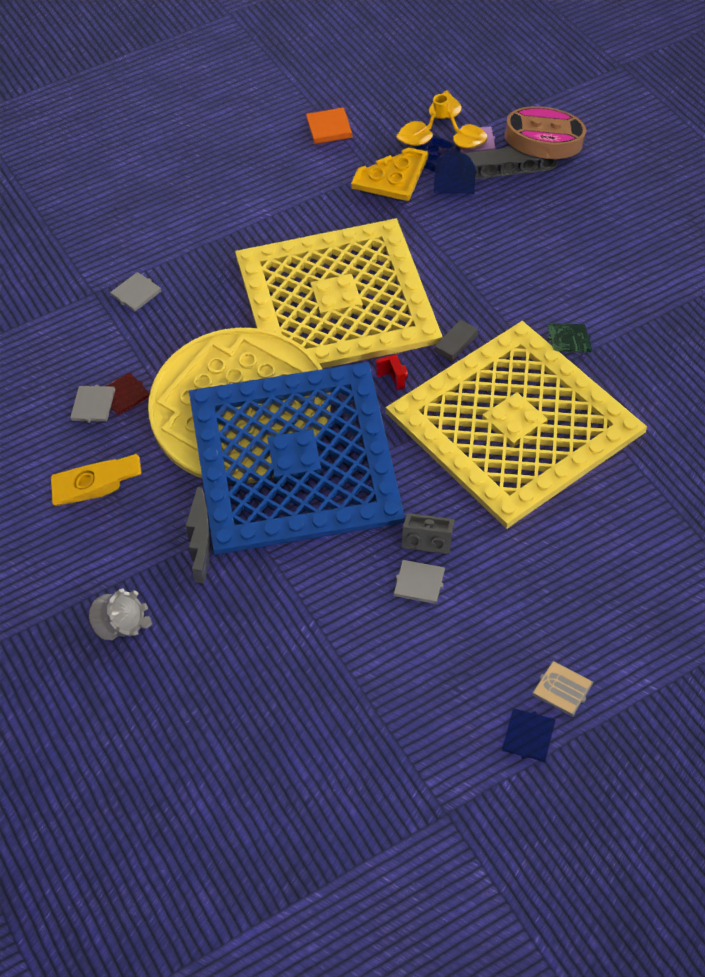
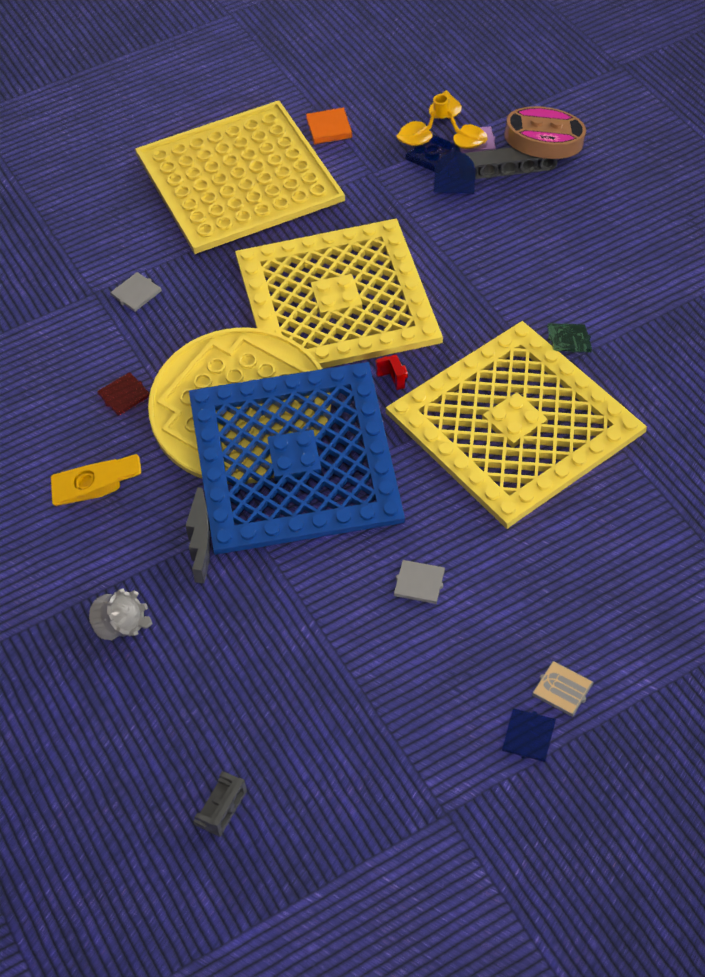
(92, 403): light grey piece -> none
(221, 804): none -> dark grey hinge
(238, 176): none -> light yellow plate
(391, 175): yellow plate -> none
(427, 533): dark grey bracket -> none
(456, 340): dark grey tile -> none

